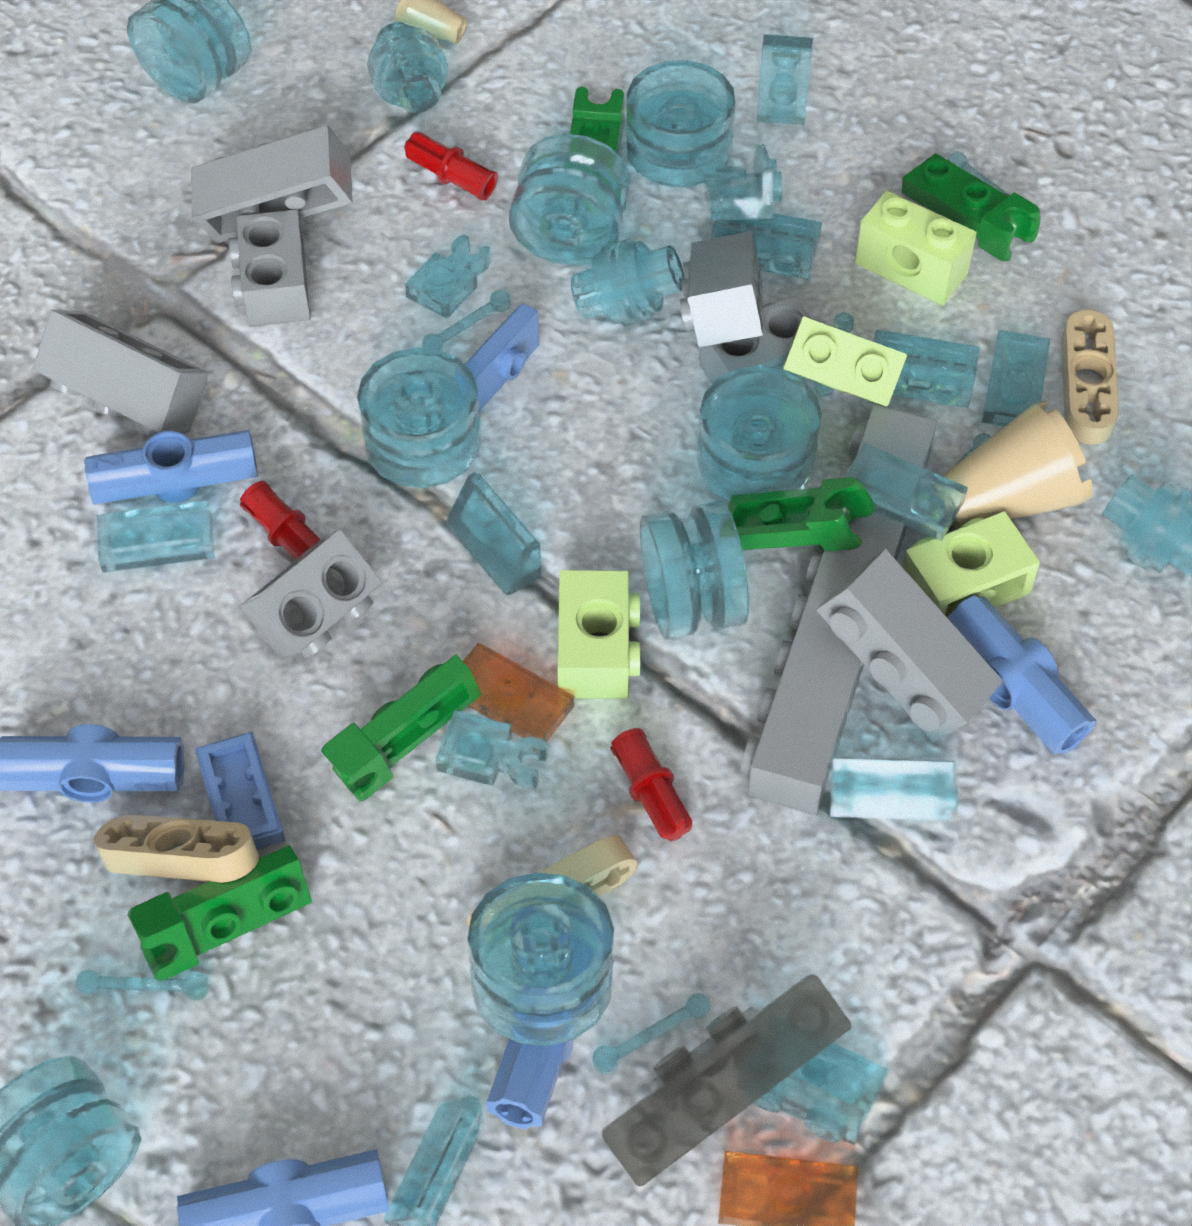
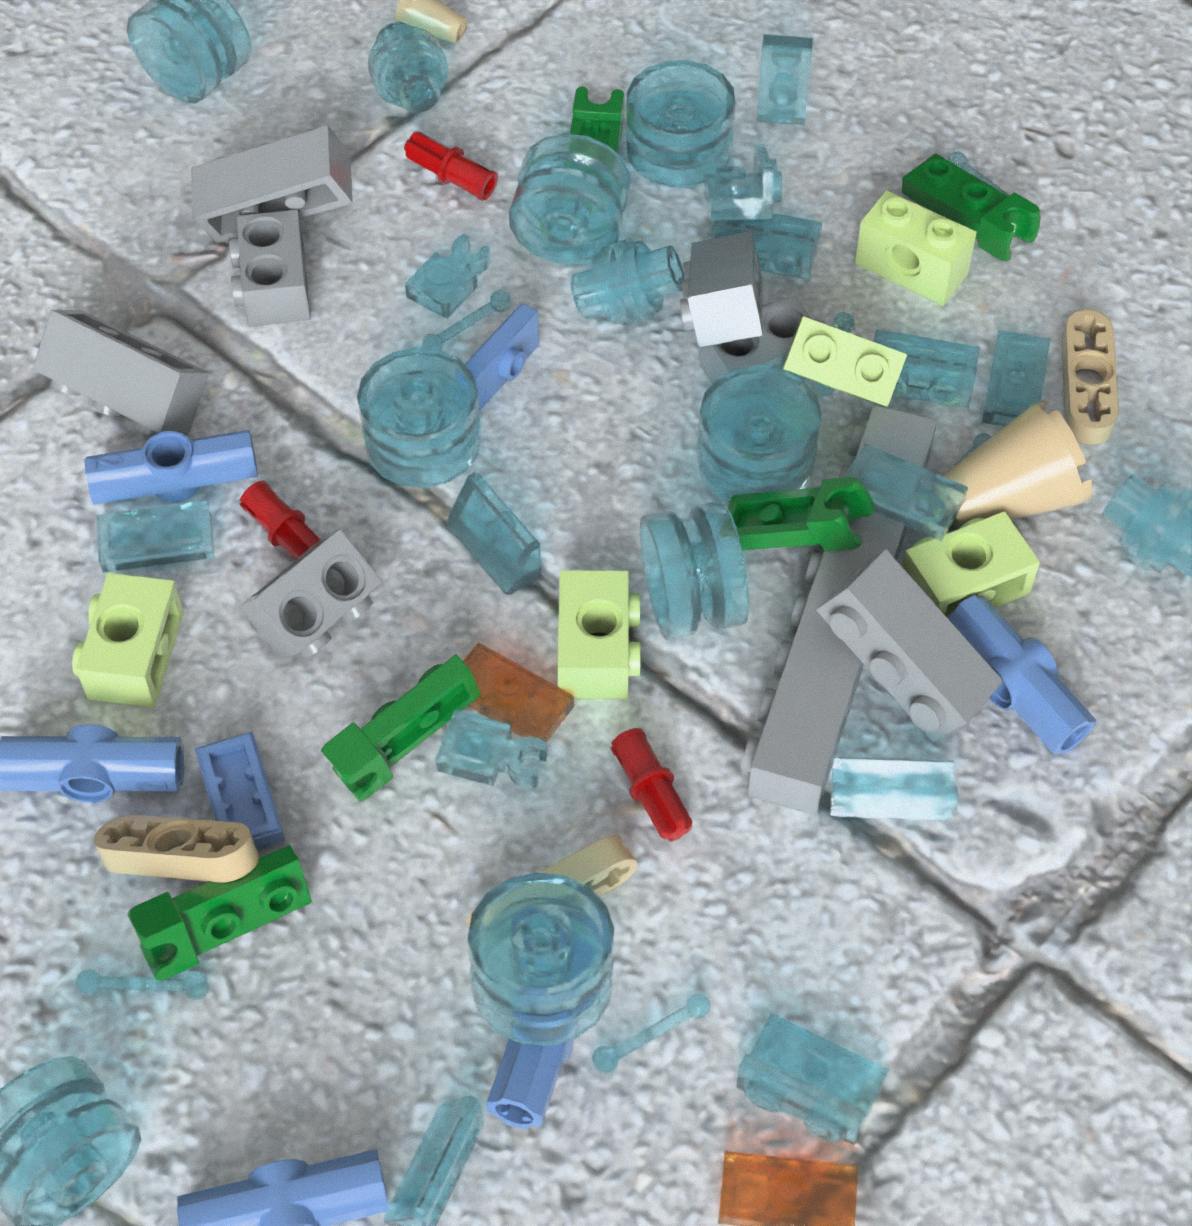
(133, 668): none -> yellowish green brick
(723, 1076): clear smoke bracket -> none

